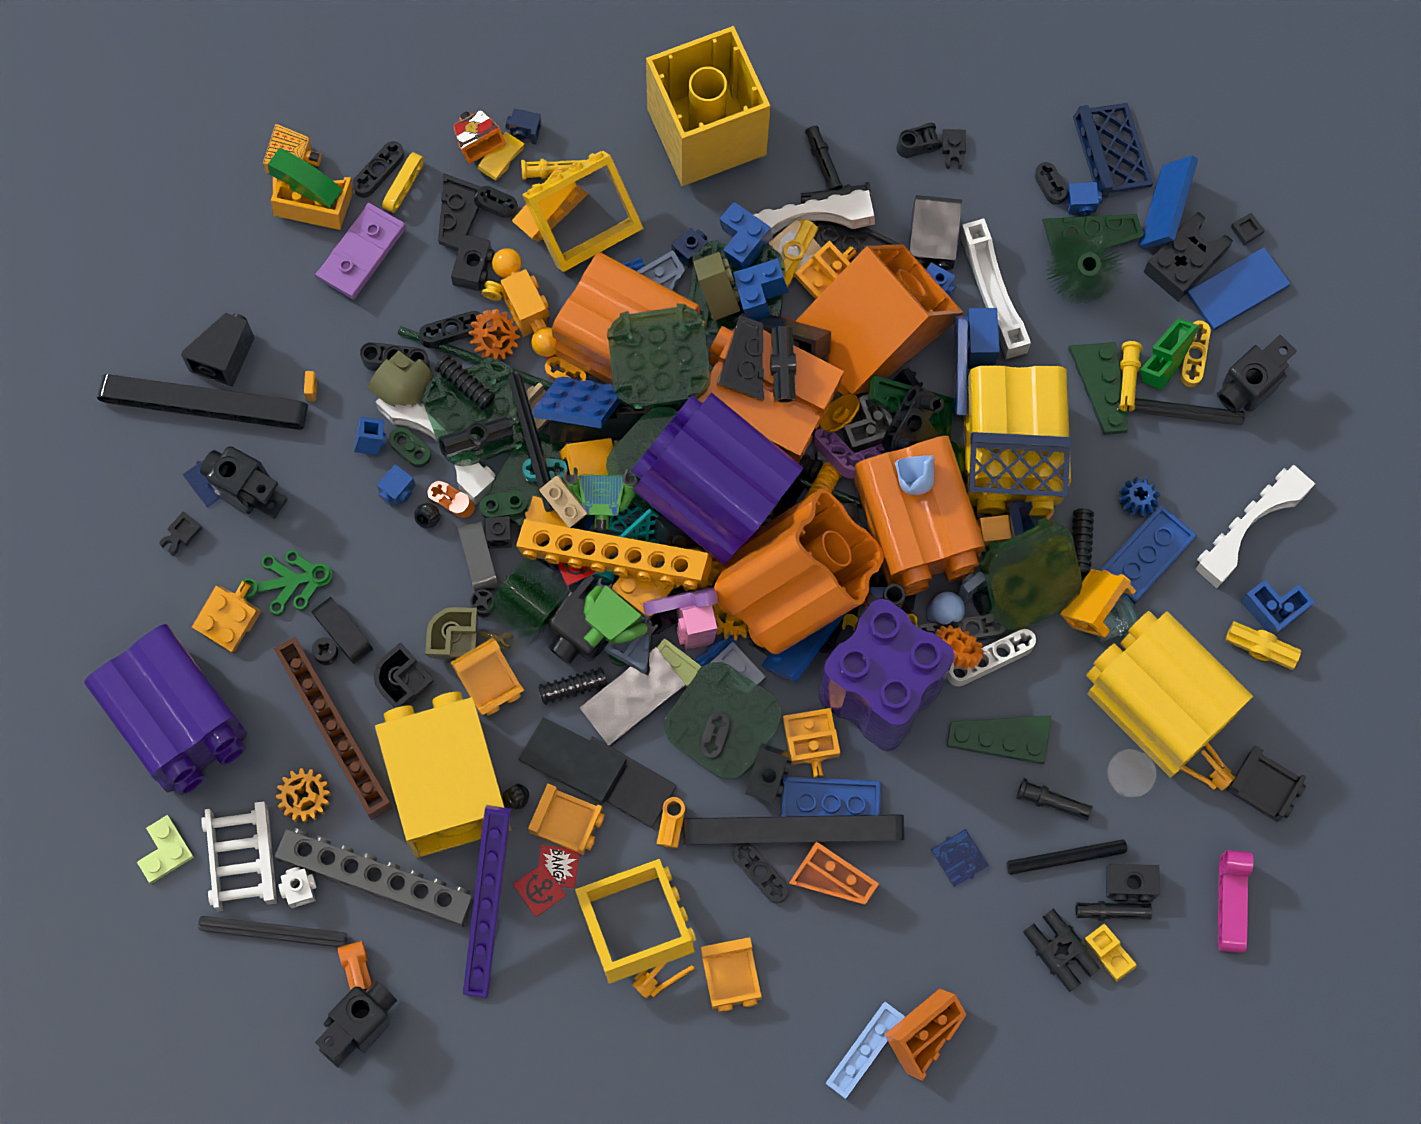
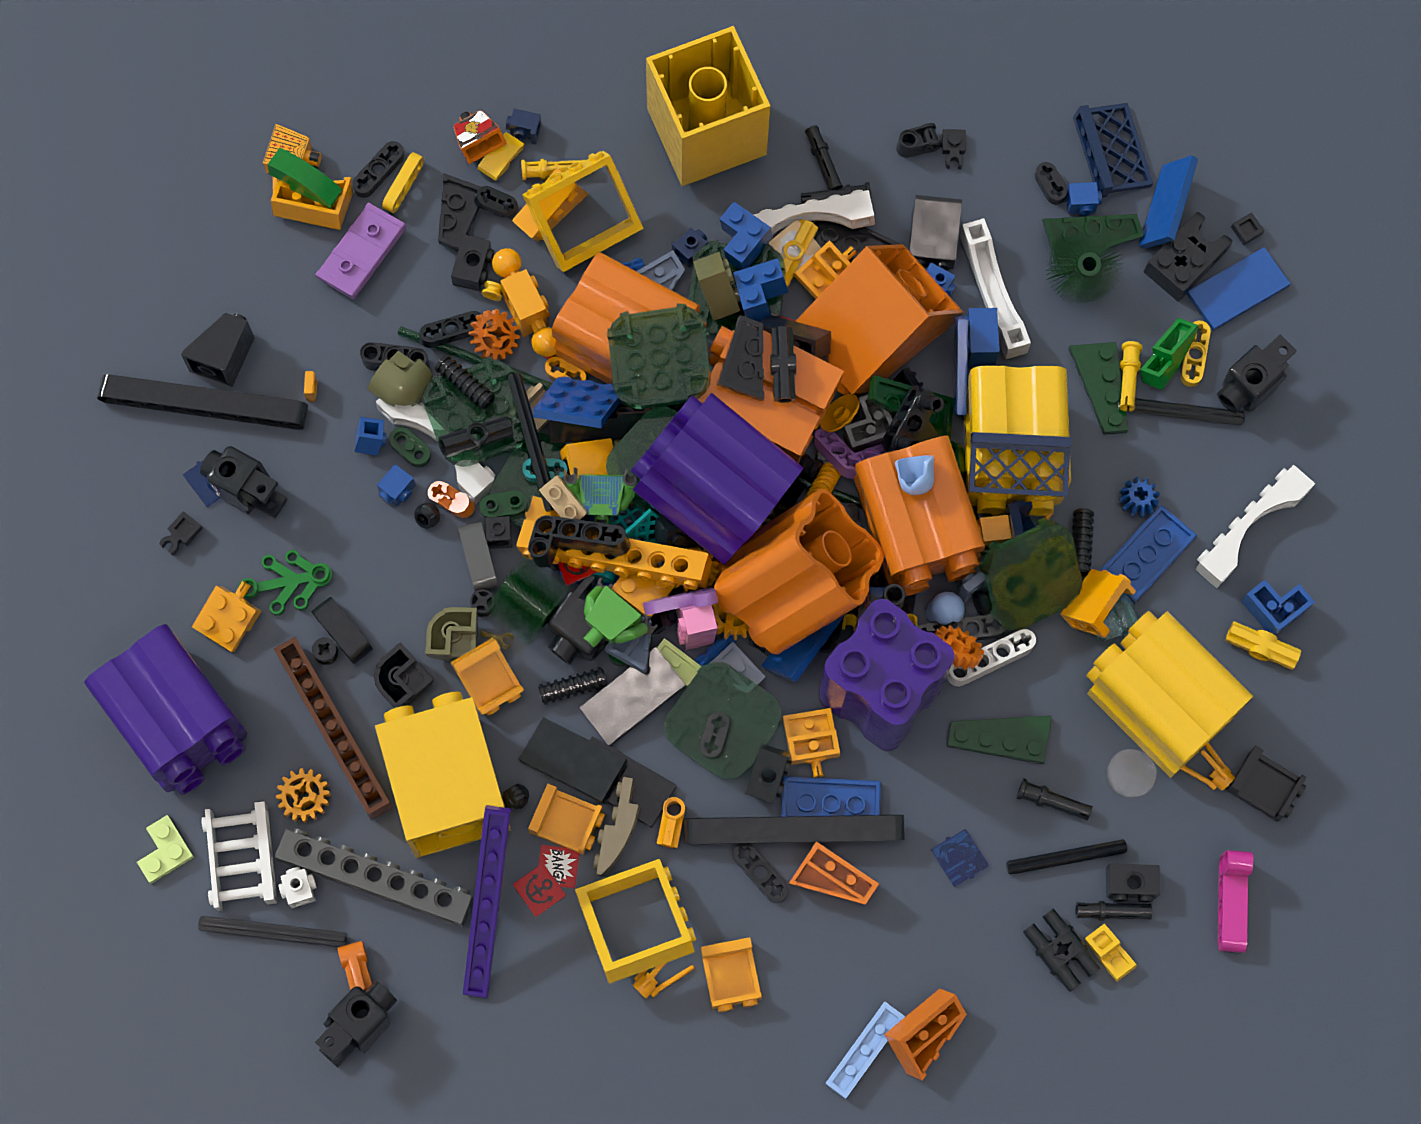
(610, 539): none -> black beam
(616, 838): none -> dark tan slope

